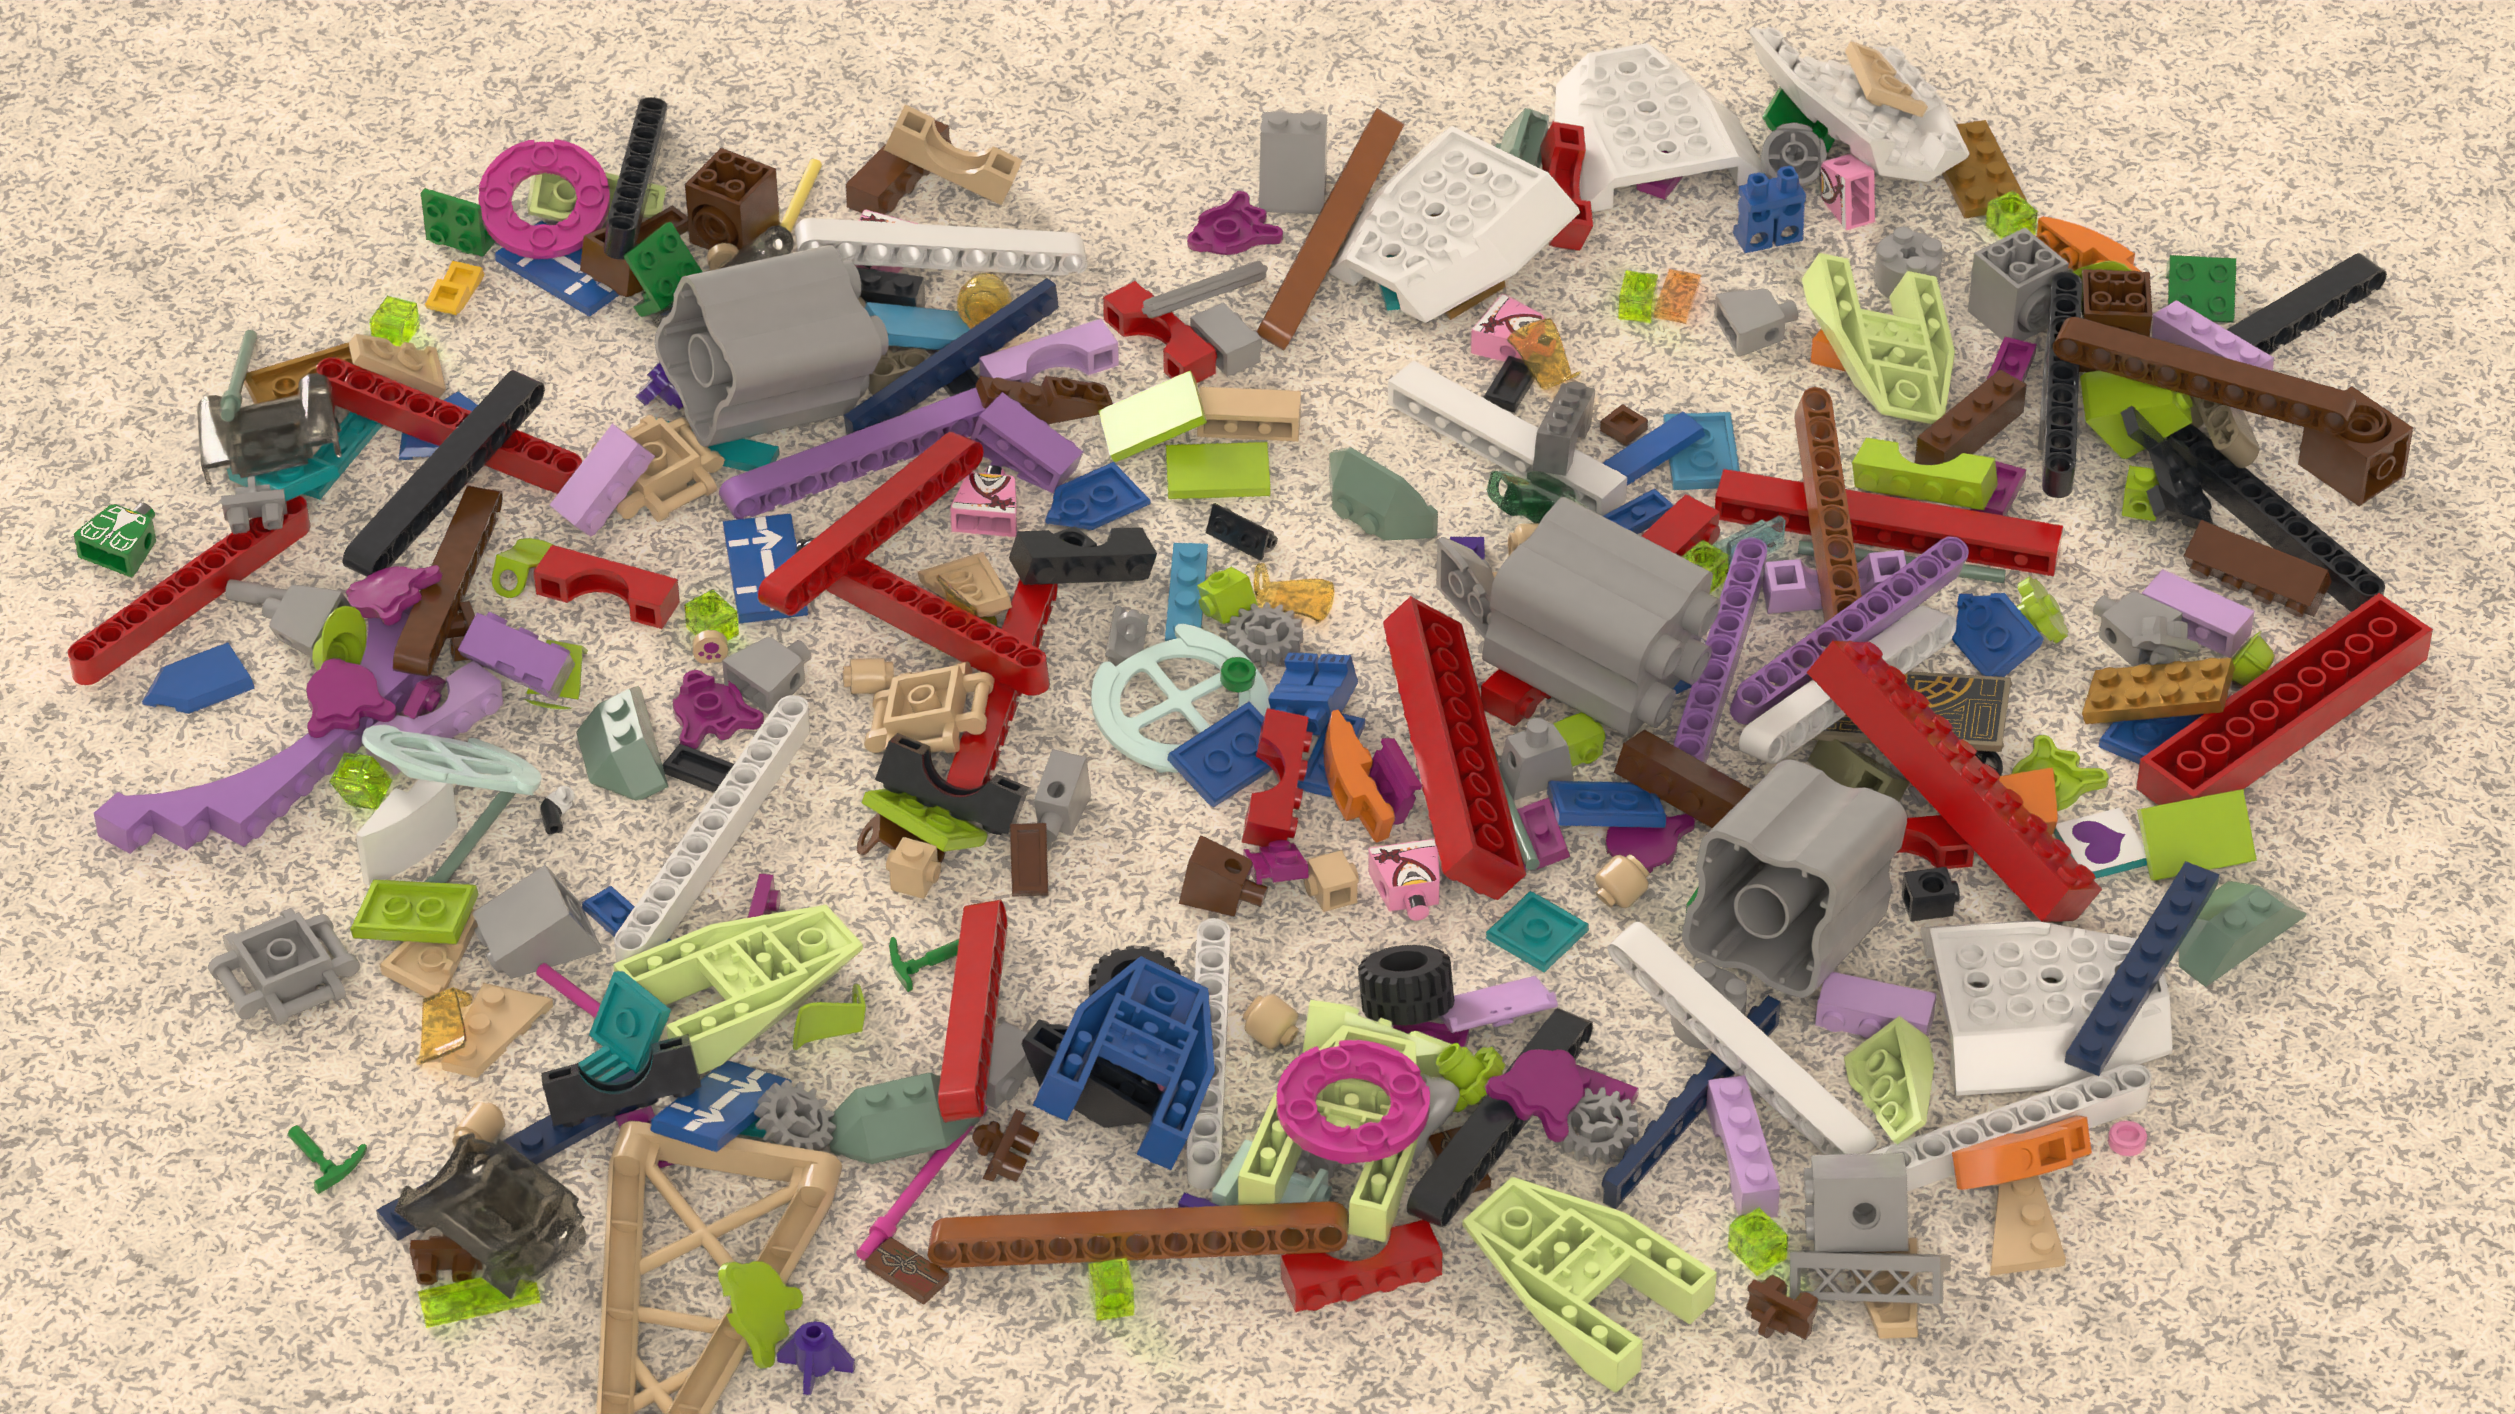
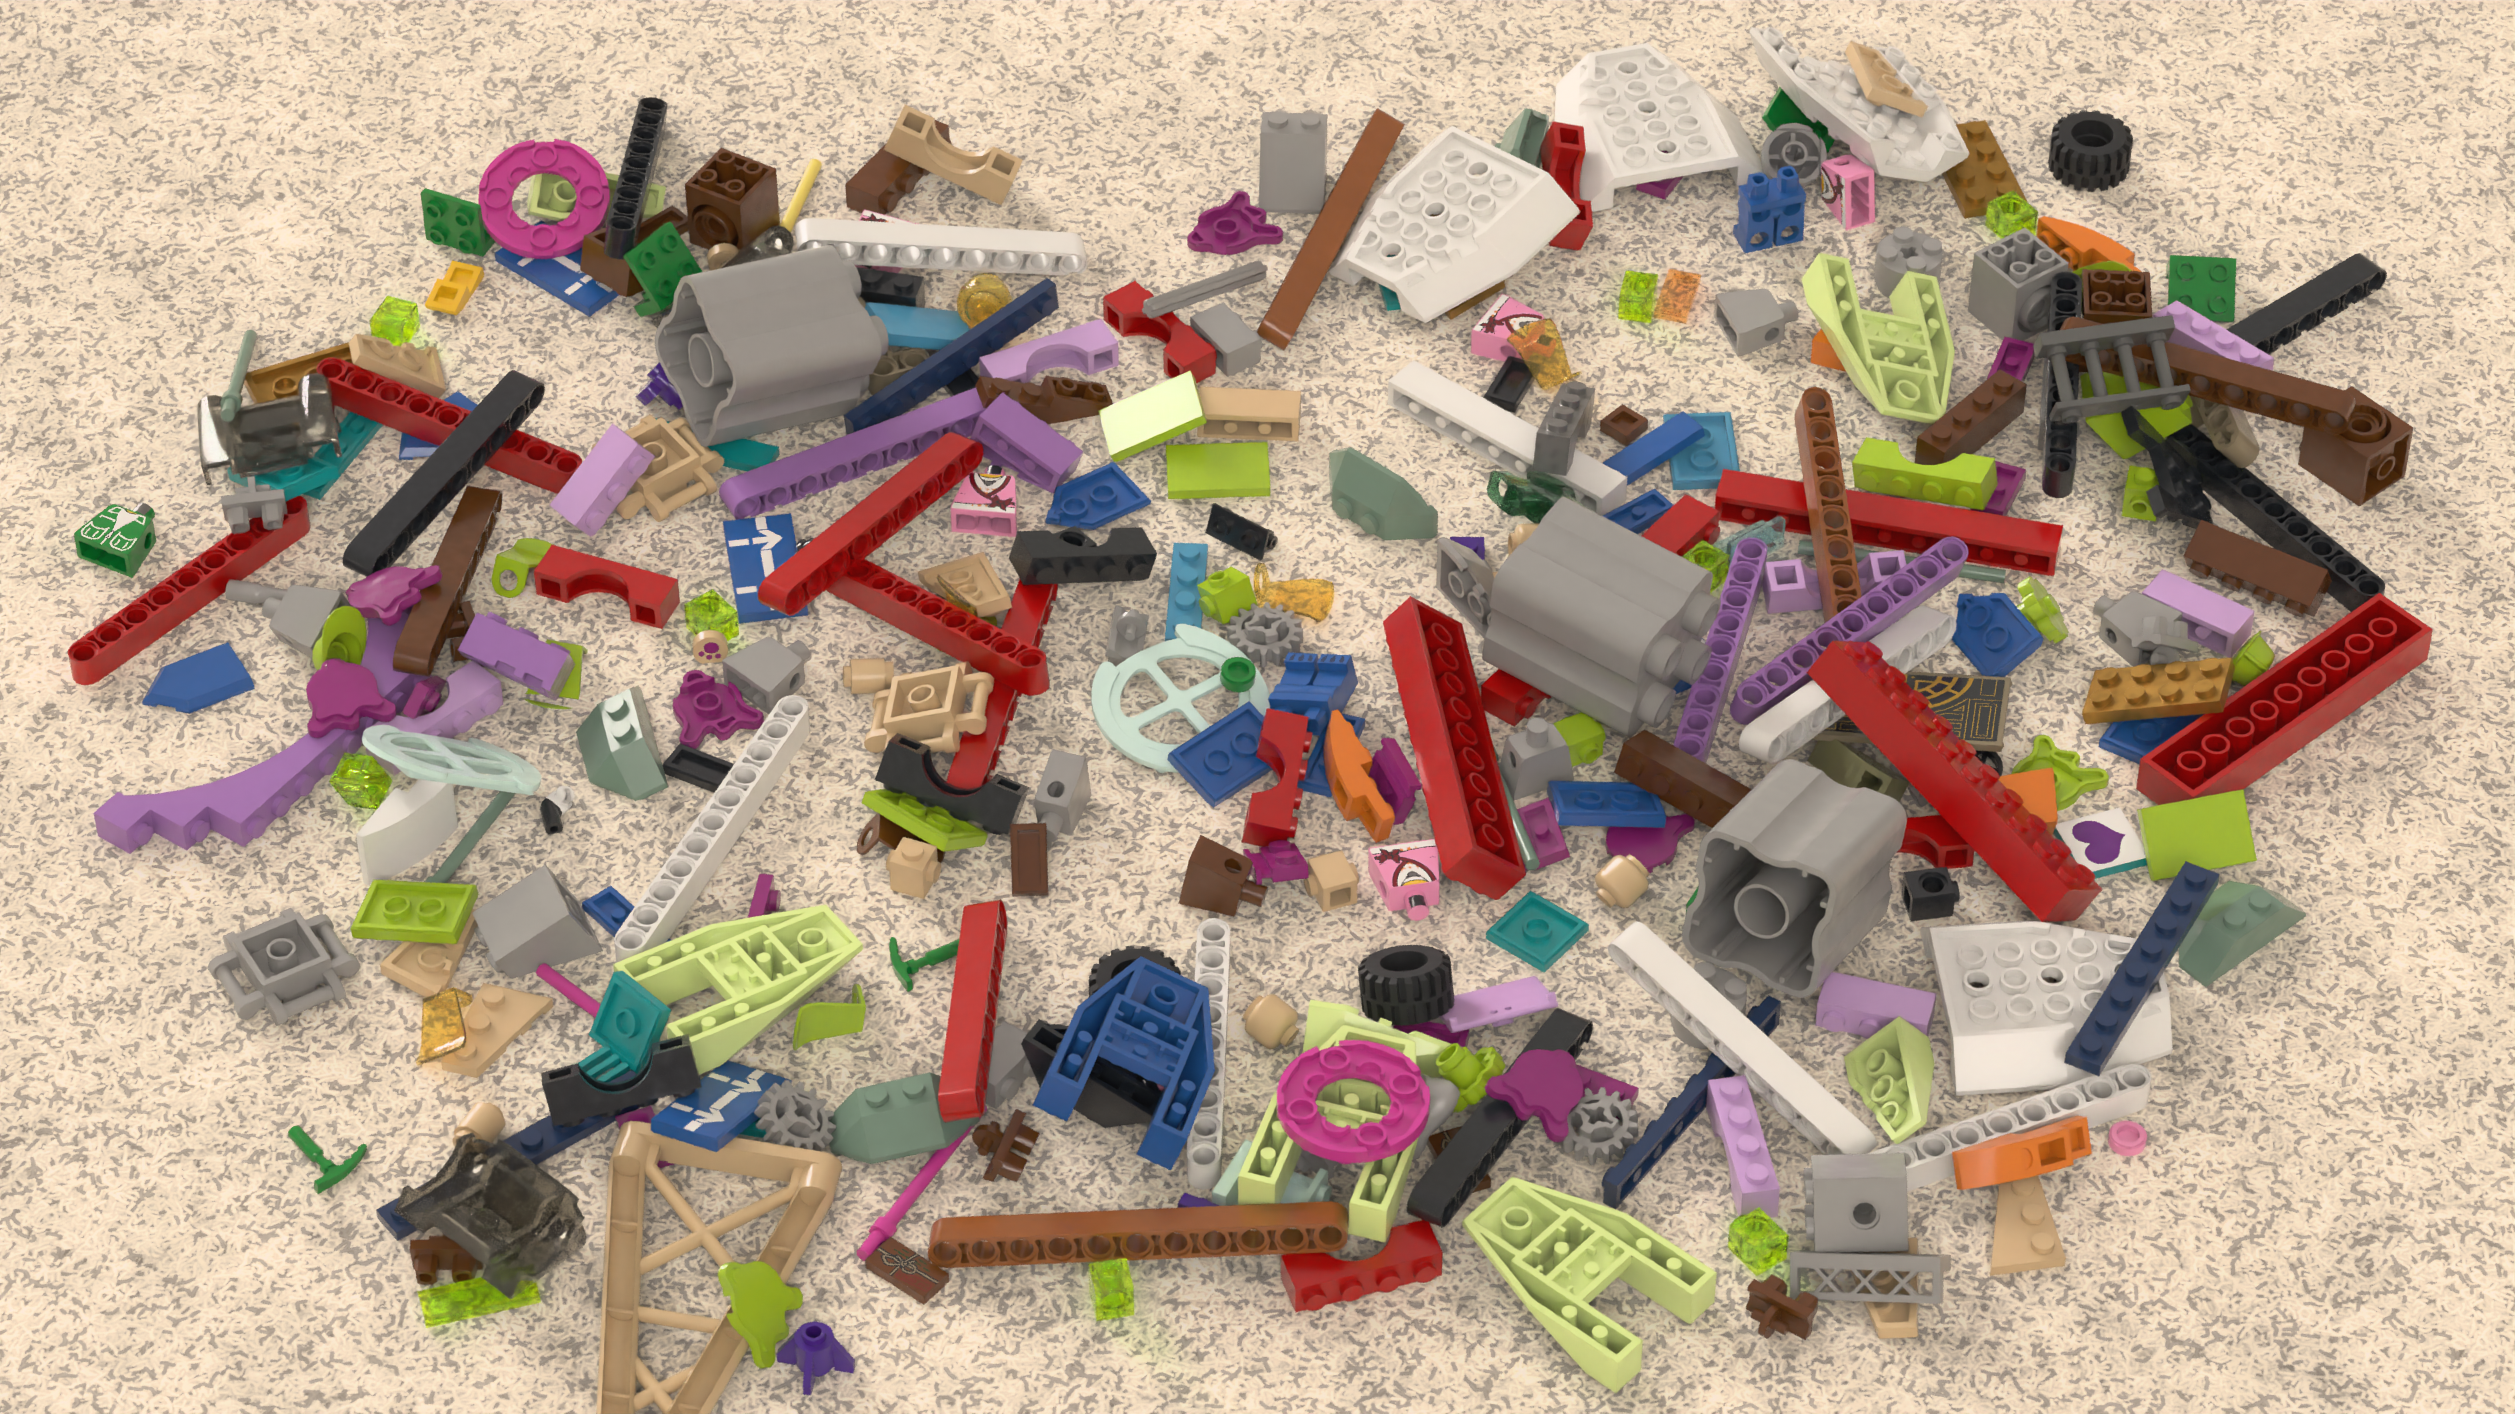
(2090, 150): none -> black tyre
(2121, 338): none -> dark grey fence

